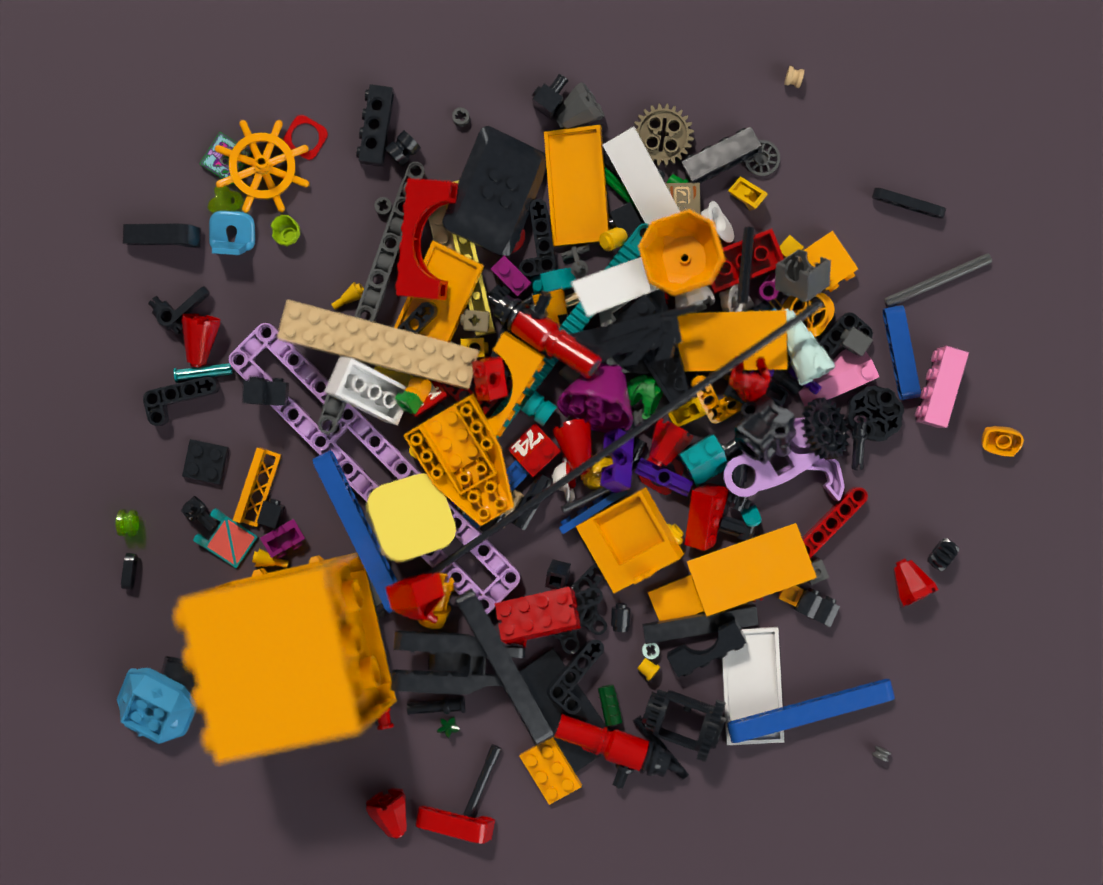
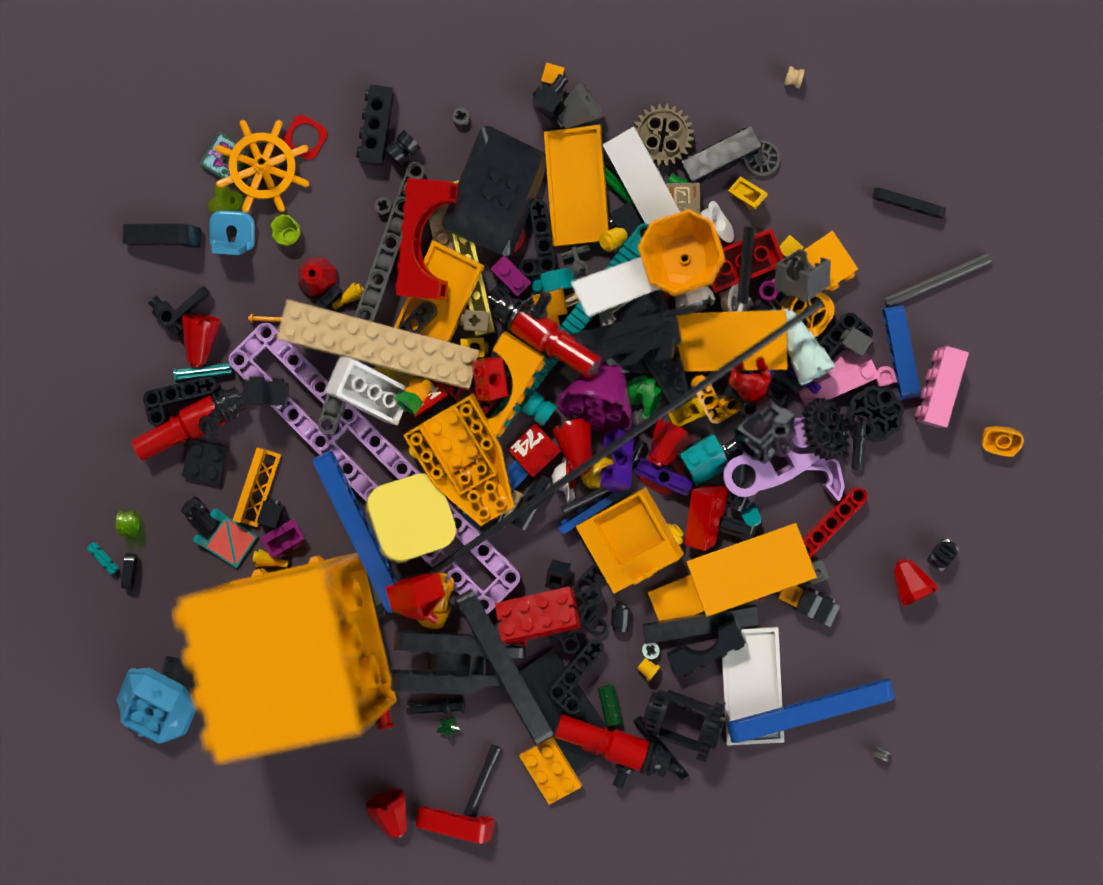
(102, 558): none -> teal axle
(191, 422): none -> red piece
(252, 318): none -> light orange axle
(323, 280): none -> red cone
(329, 297): none -> black piece
(551, 72): none -> light orange tile
(886, 376): none -> bright pink tile

